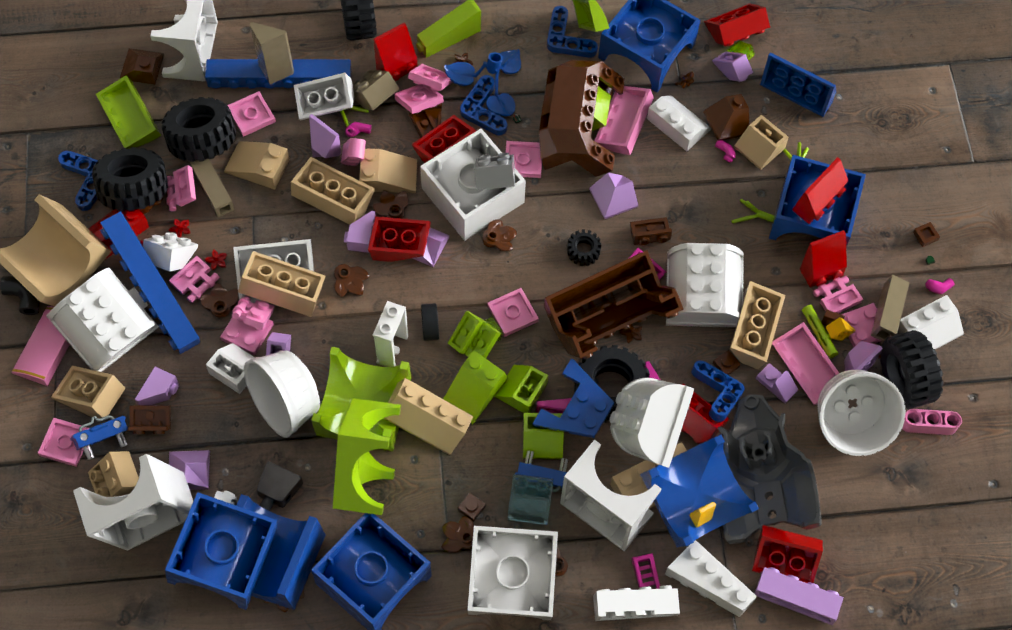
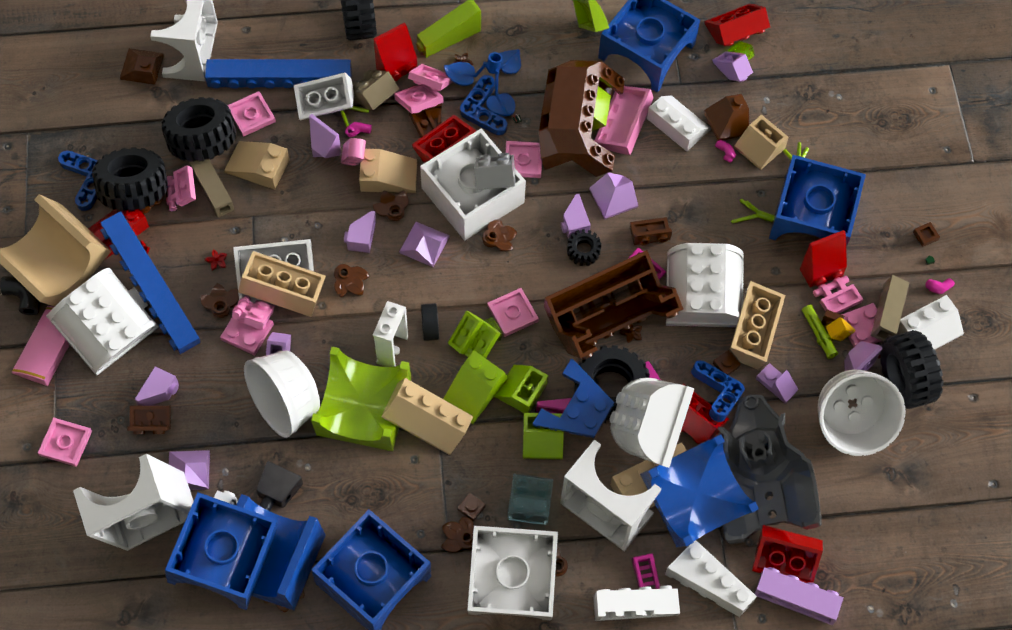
(89, 391): tan slope -> none
(98, 433): blue piece -> none
(114, 475): tan slope -> none
(128, 113): lime slope -> none
(169, 251): white slope -> none
(180, 227): red plant -> none
(190, 275): bright pink plate -> none
(228, 366): white slope -> none
(272, 52): dark tan slope -> none
(331, 191): tan slope -> none
(354, 460): lime piece -> none
(398, 239): red slope -> none
(543, 472): blue piece -> none
(560, 37): blue beam -> none
(575, 217): none -> lavender slope
(685, 80): reddish brown plant -> none
(703, 514): yellow slope -> none
(798, 85): blue slope -> none
(805, 360): bright pink slope -> none
(822, 192): slope -> none
(938, 417): bright pink beam -> none

